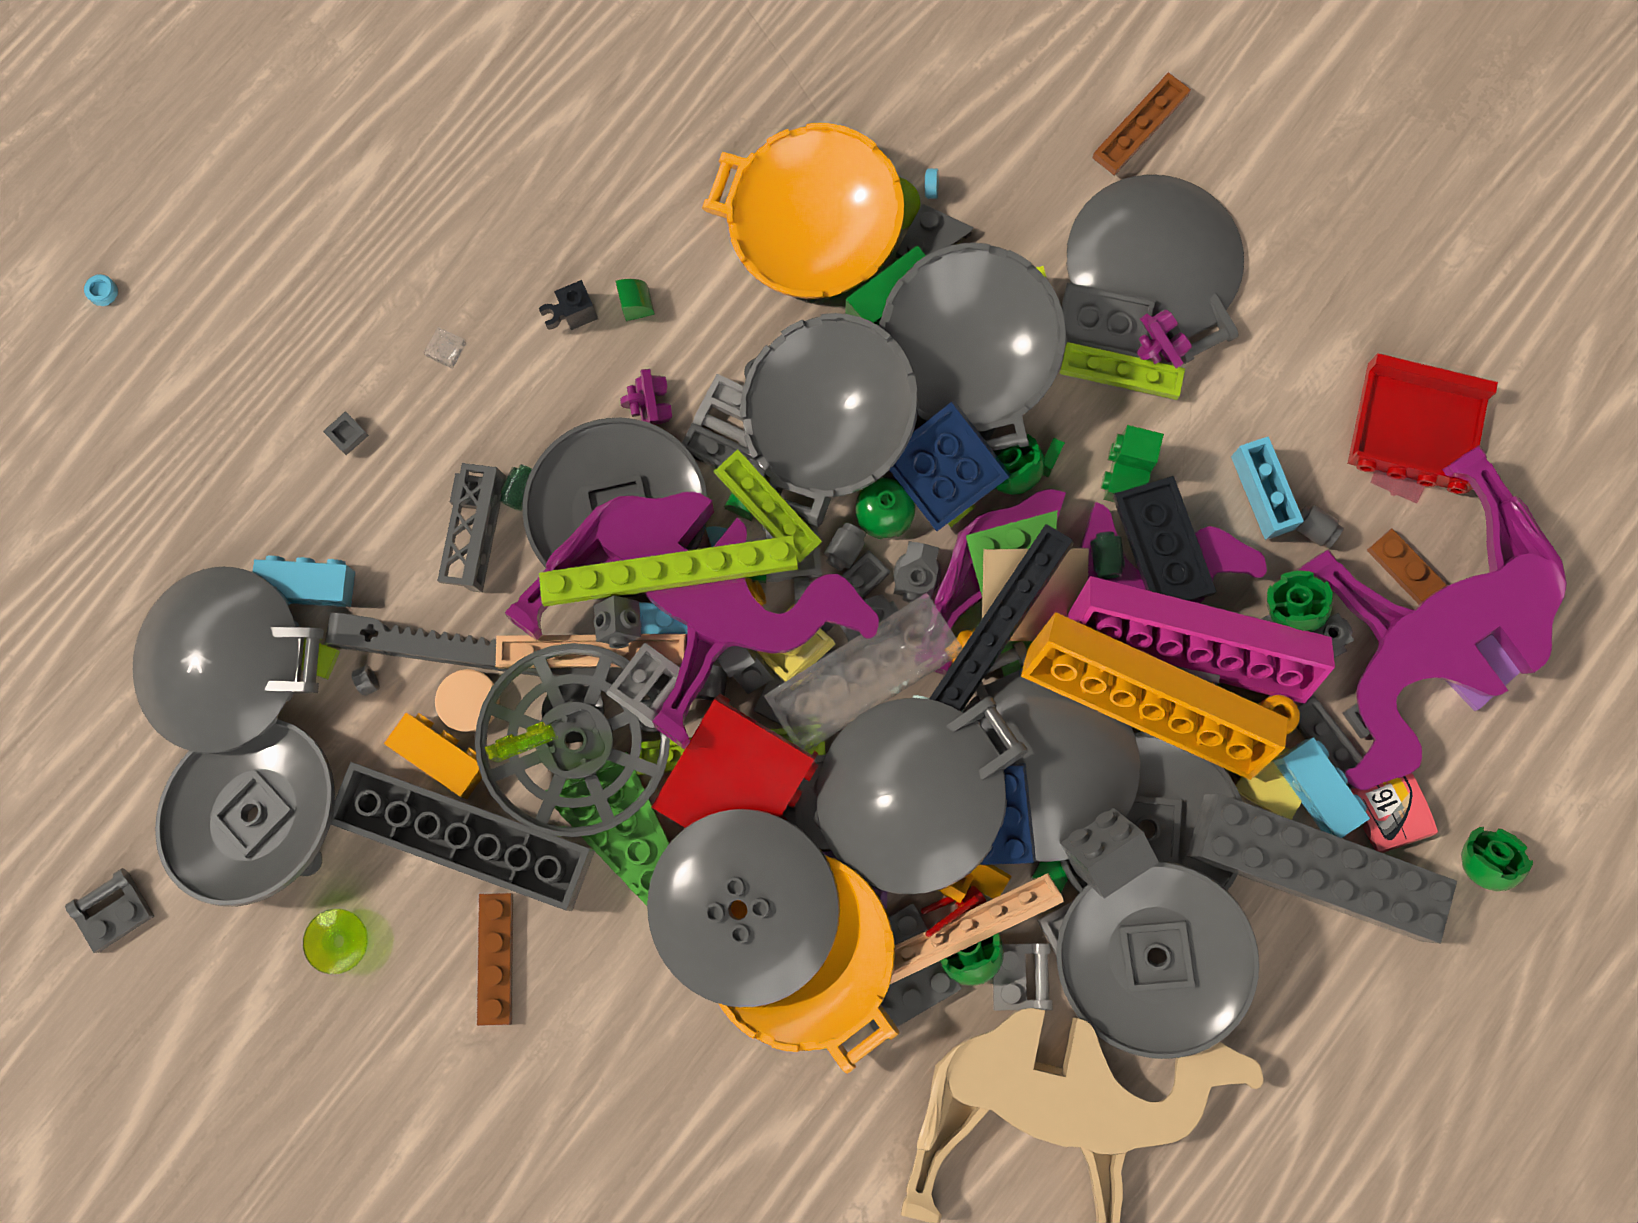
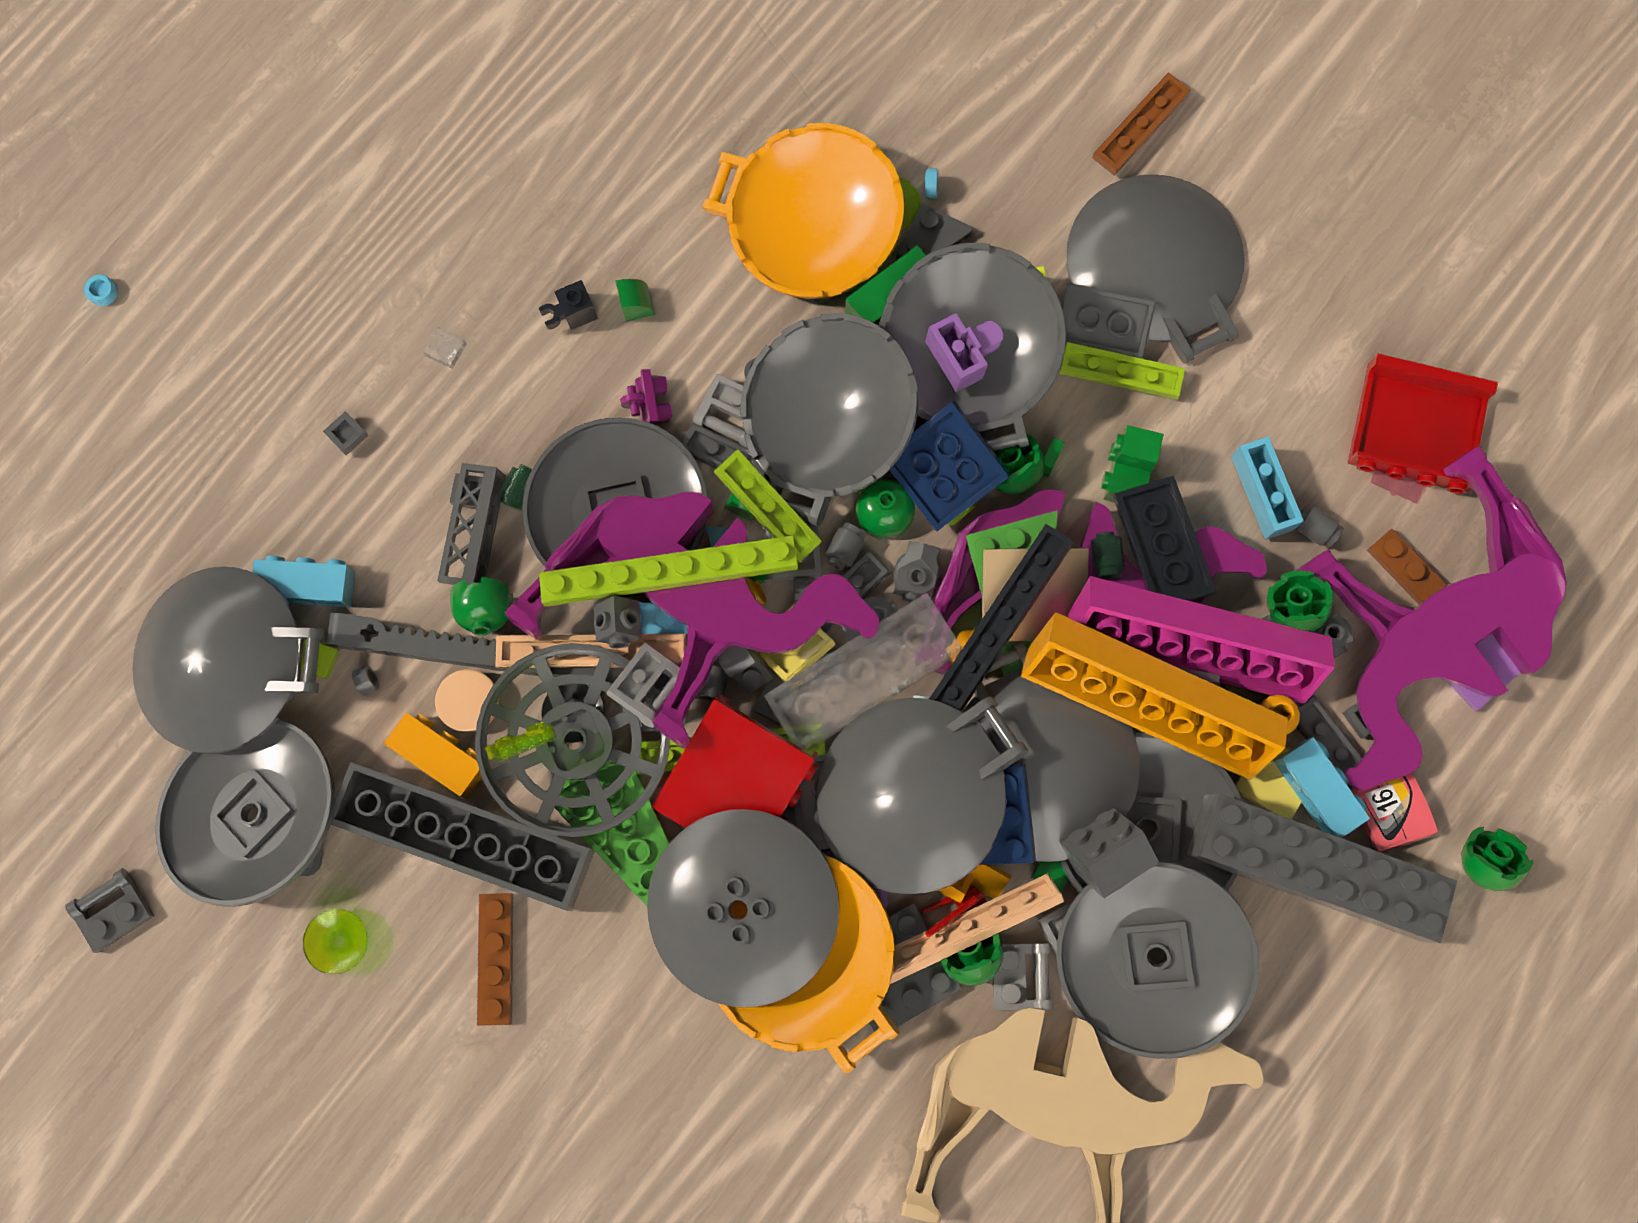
(480, 605): none -> green cylinder
(962, 349): none -> medium lavender brick
(1157, 329): magenta hips -> none

